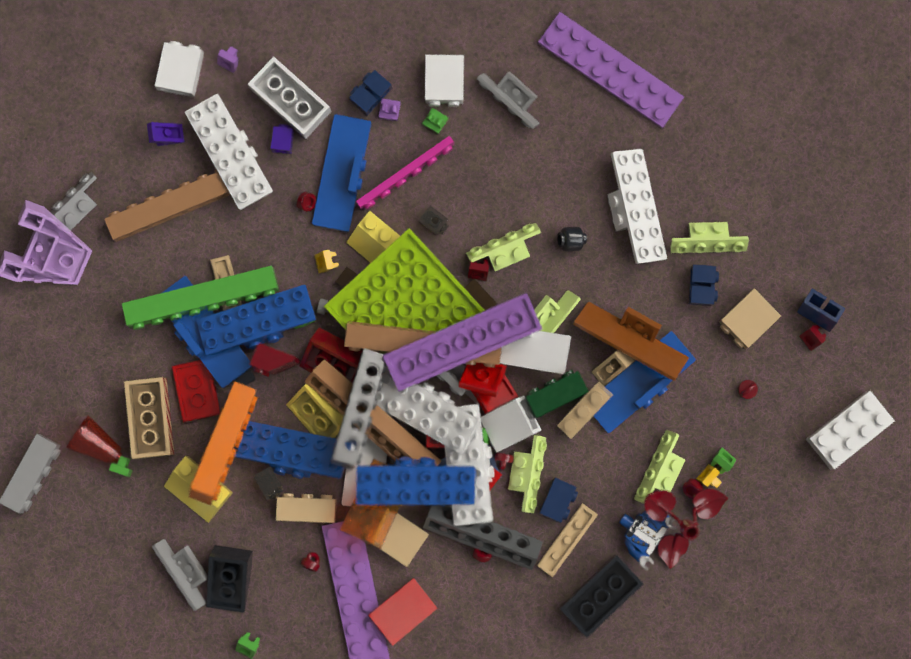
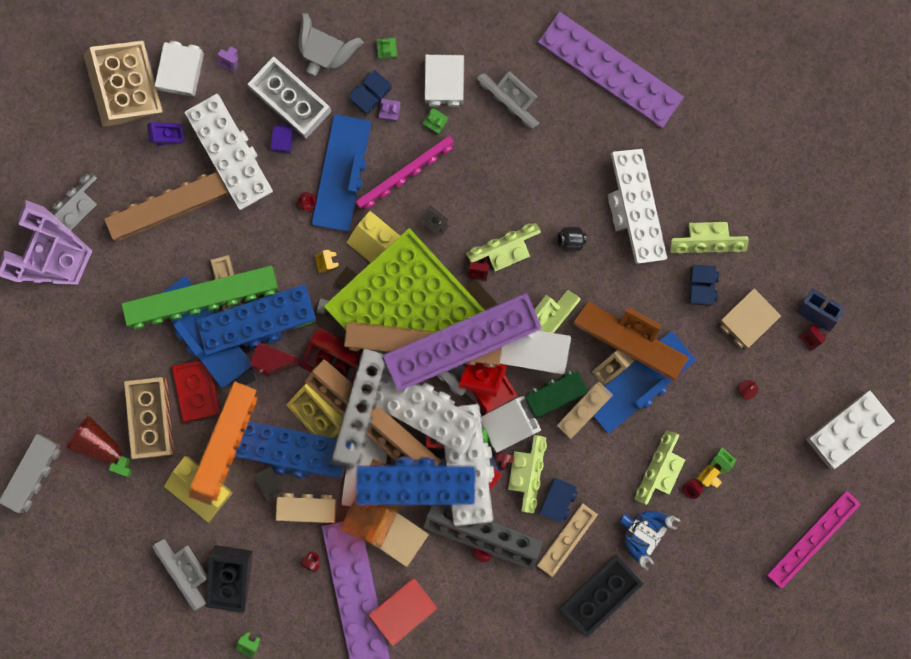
(122, 82): none -> tan slope
(322, 48): none -> light grey torso
(386, 48): none -> bright green tile
(659, 505): dark red plant -> none
(813, 539): none -> dark pink plate

